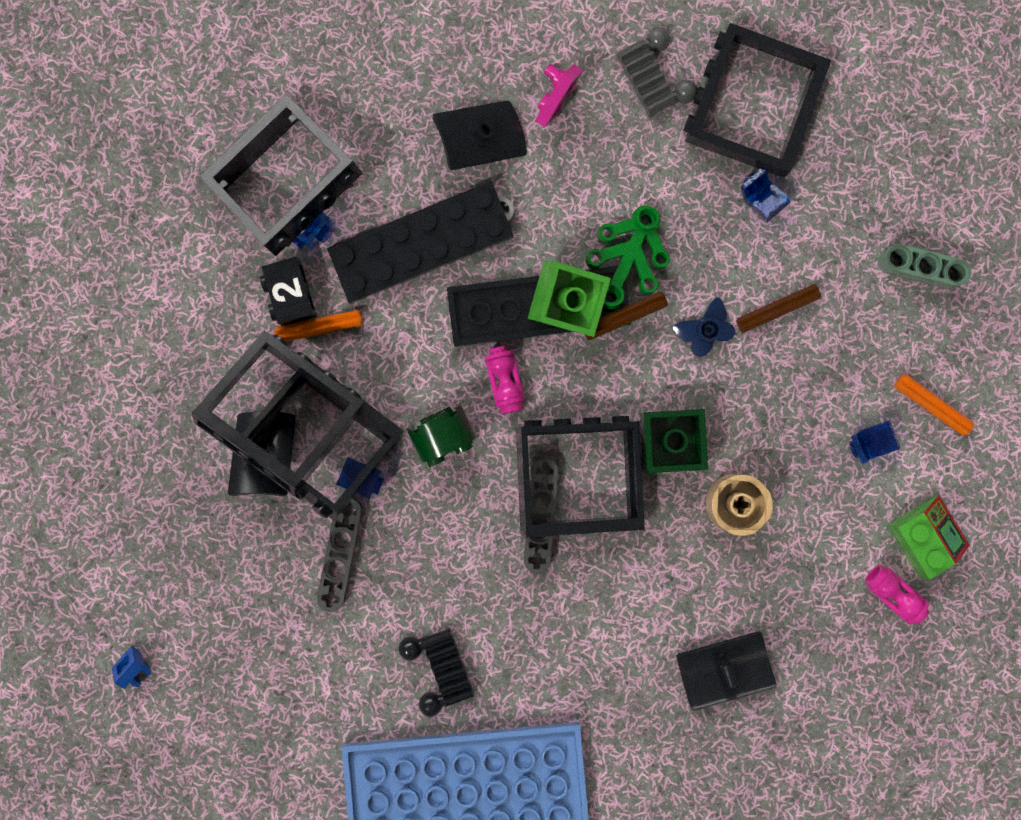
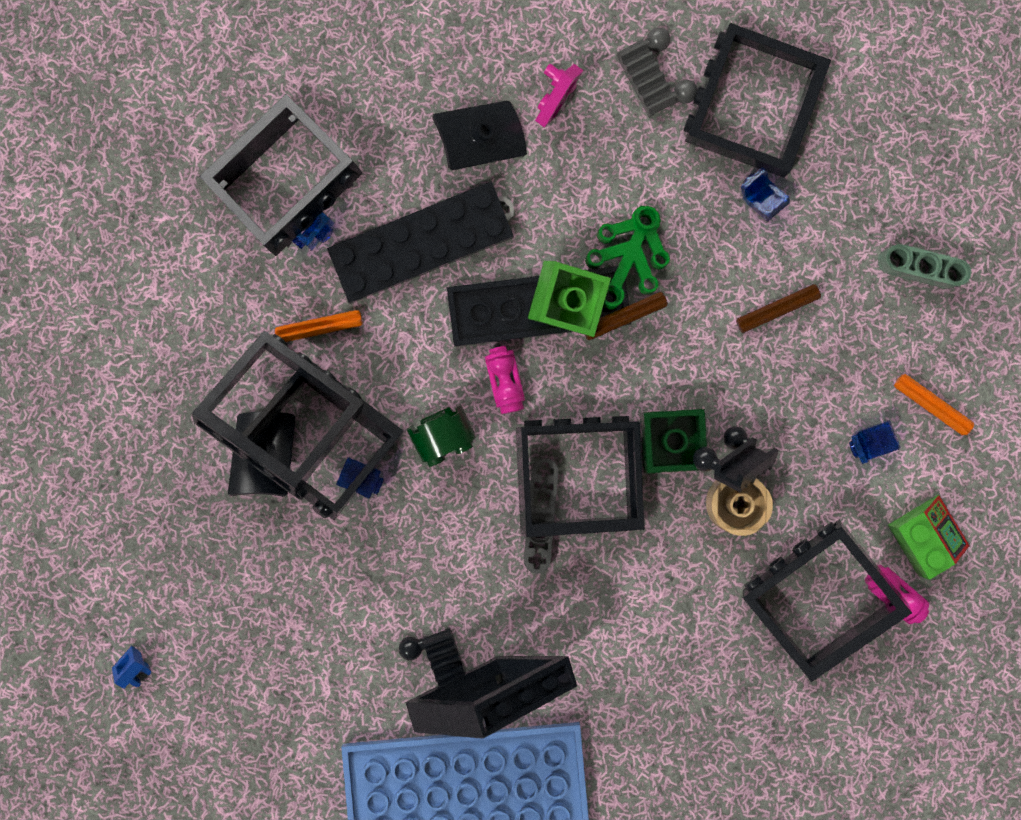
(287, 291): black brick -> none
(344, 555): dark grey beam -> none
(464, 701): none -> black window
(706, 329): dark blue animal -> none
(726, 671): black shield -> none
(741, 465): none -> black gear
(854, 638): none -> black window

